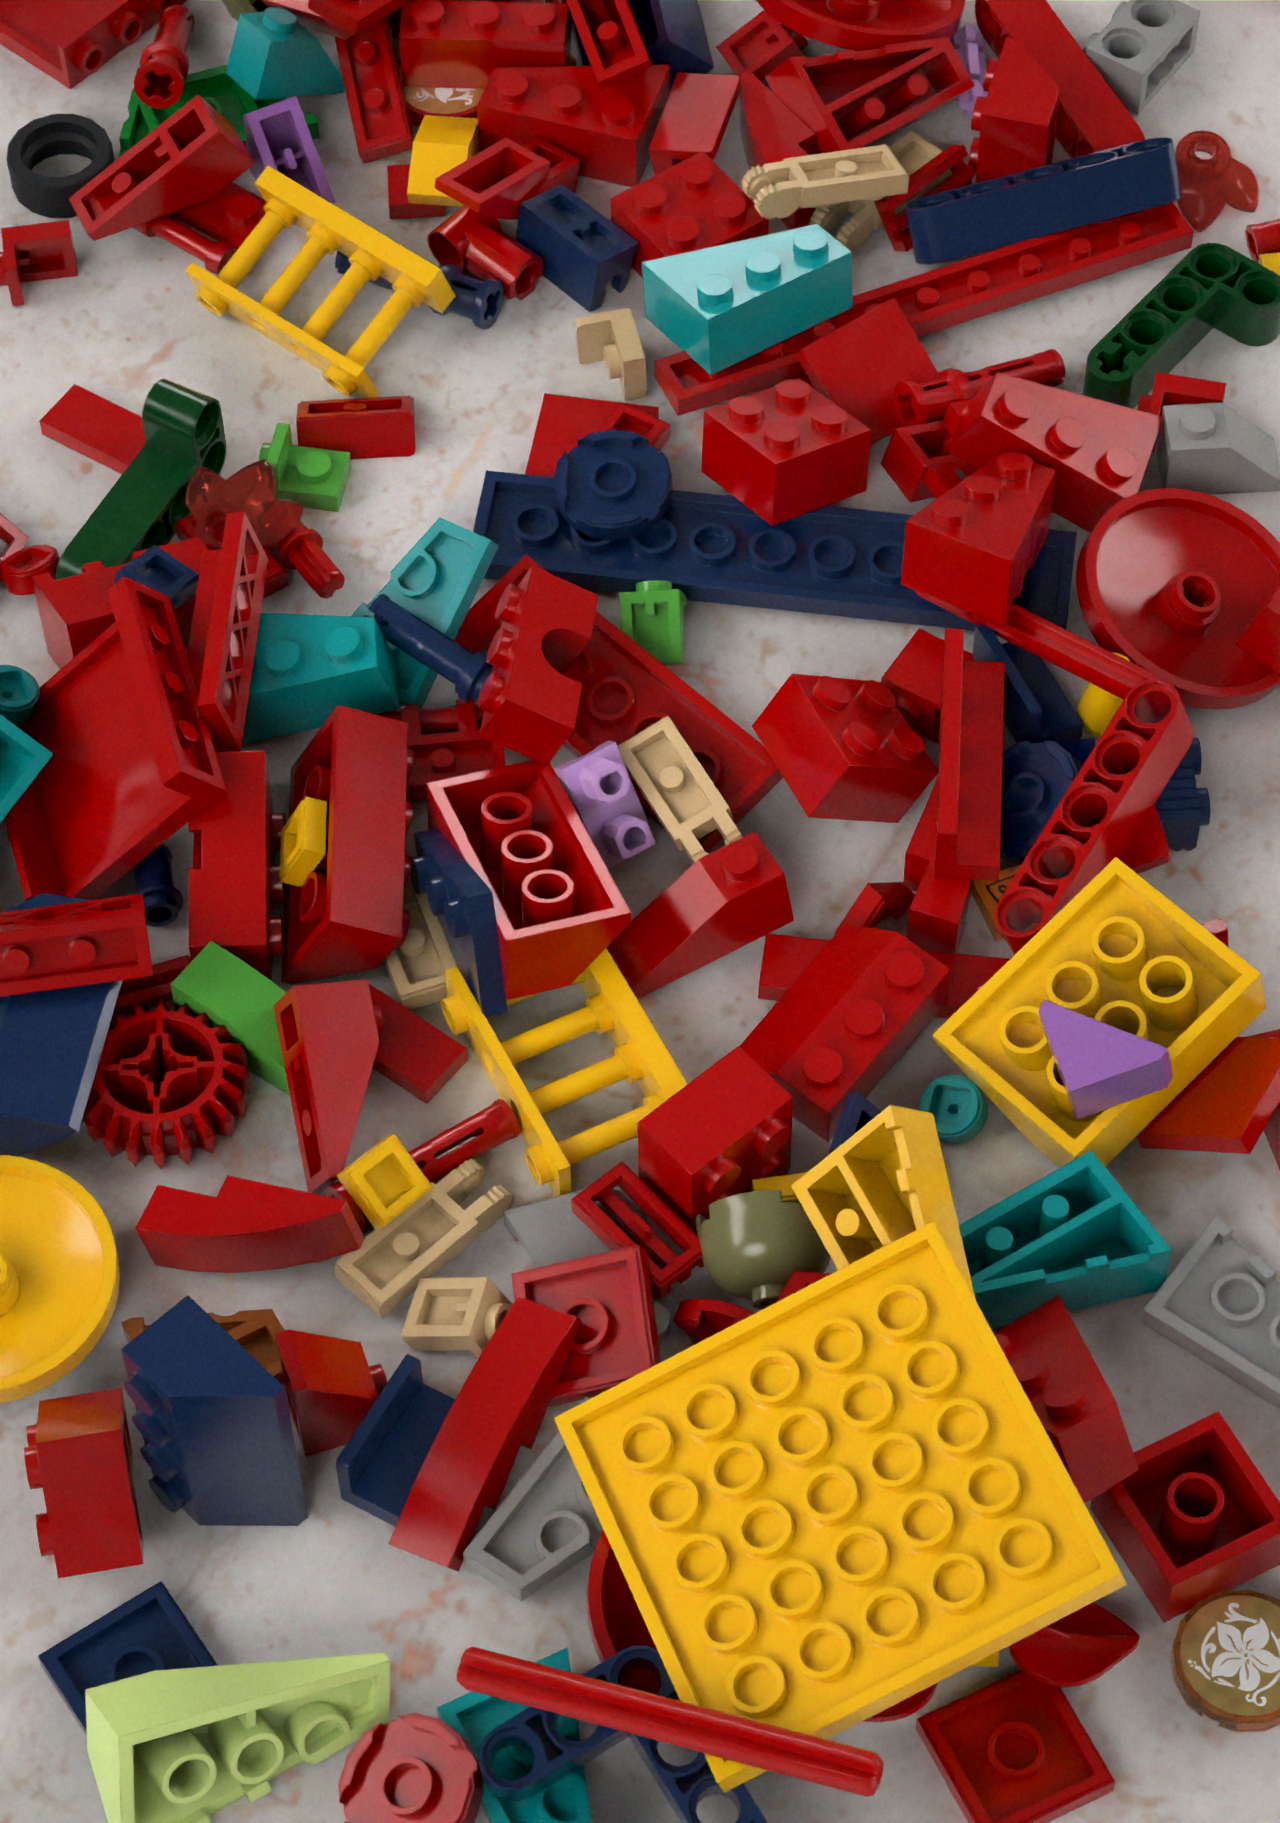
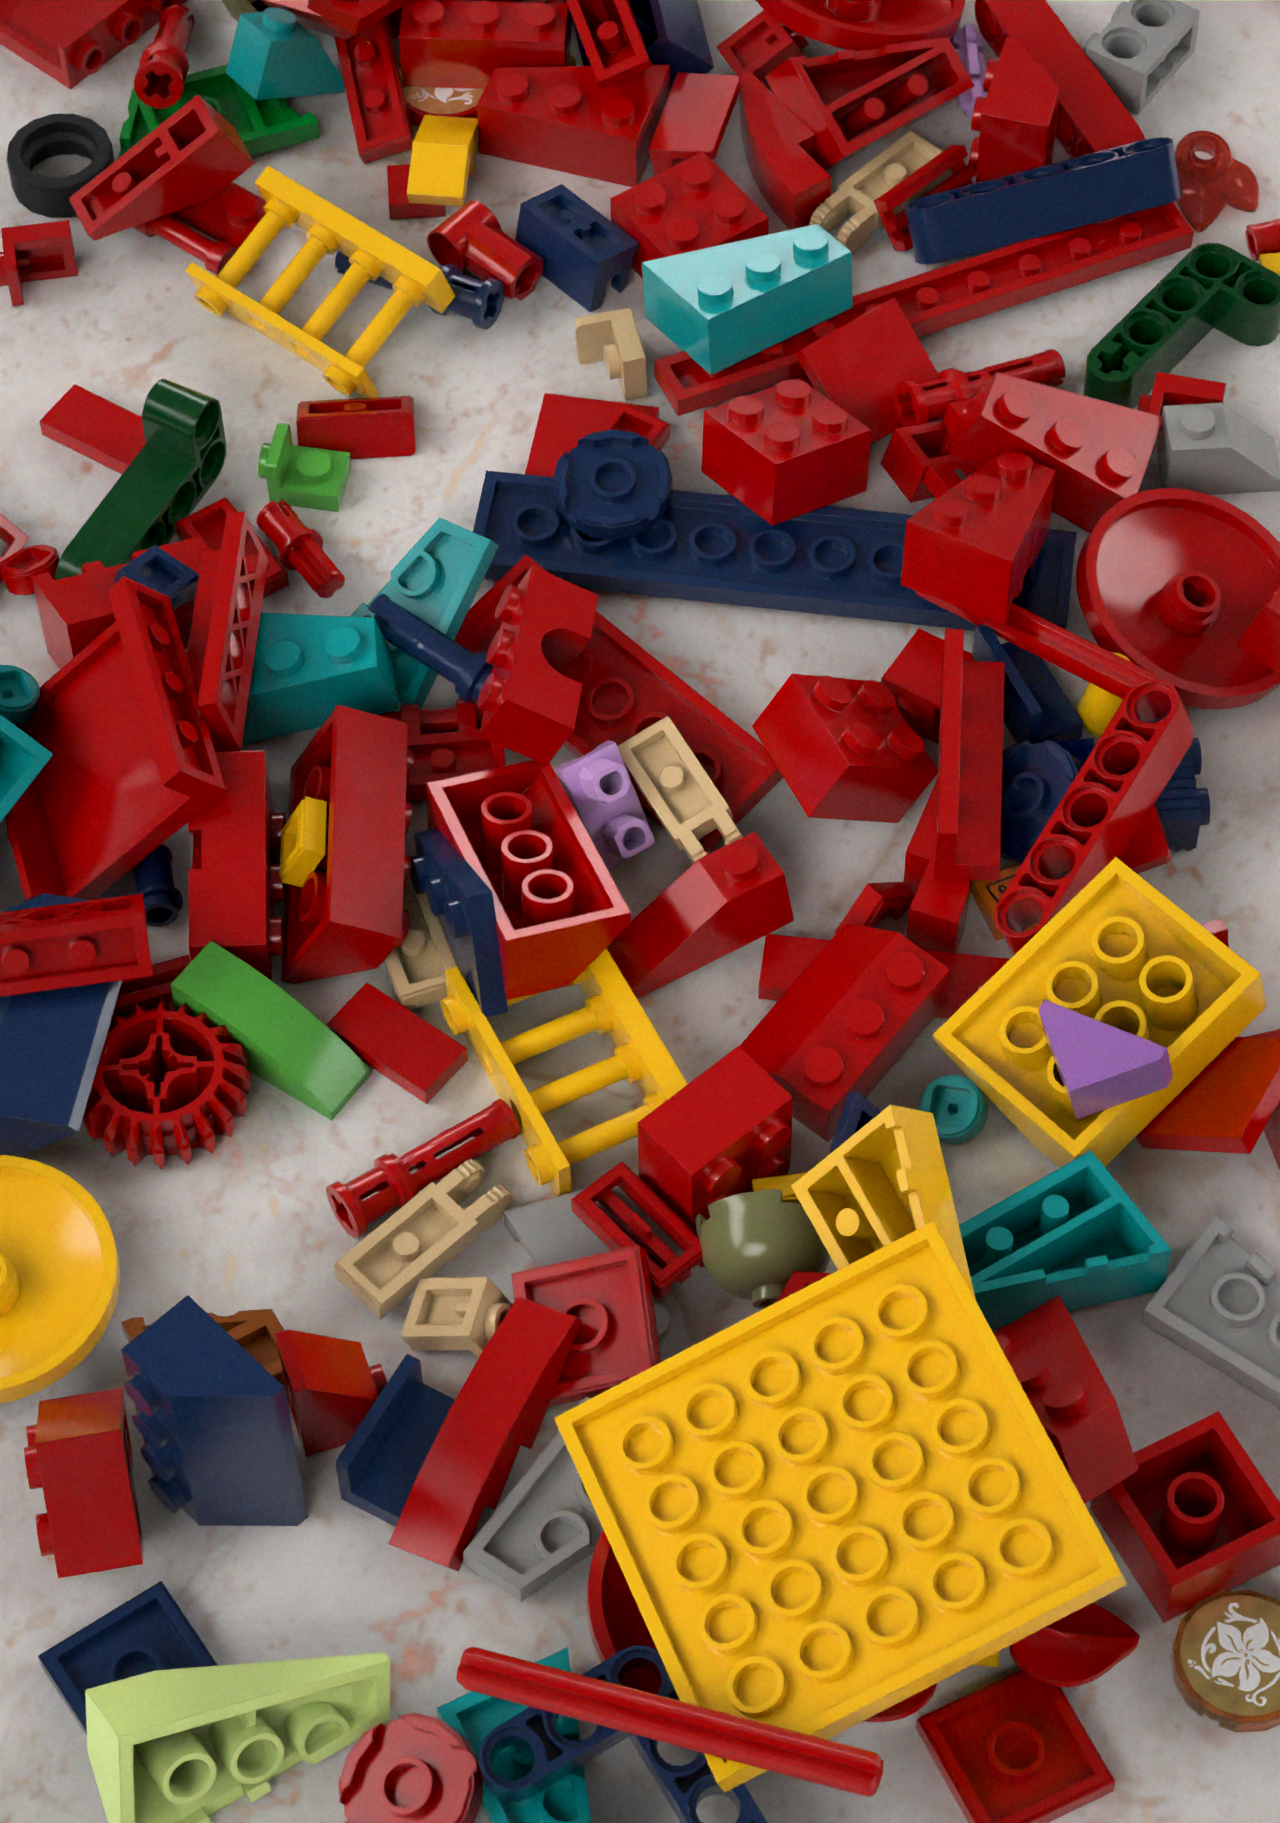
(245, 1228): red slope -> none
(247, 490): clear red plate -> none
(282, 140): medium lavender slope -> none
(328, 1056): red slope -> none
(384, 1181): yellow tile -> none
(507, 175): red slope -> none
(655, 620): bright green bracket -> none
(707, 1317): red tile -> none
(824, 180): tan hinge -> none

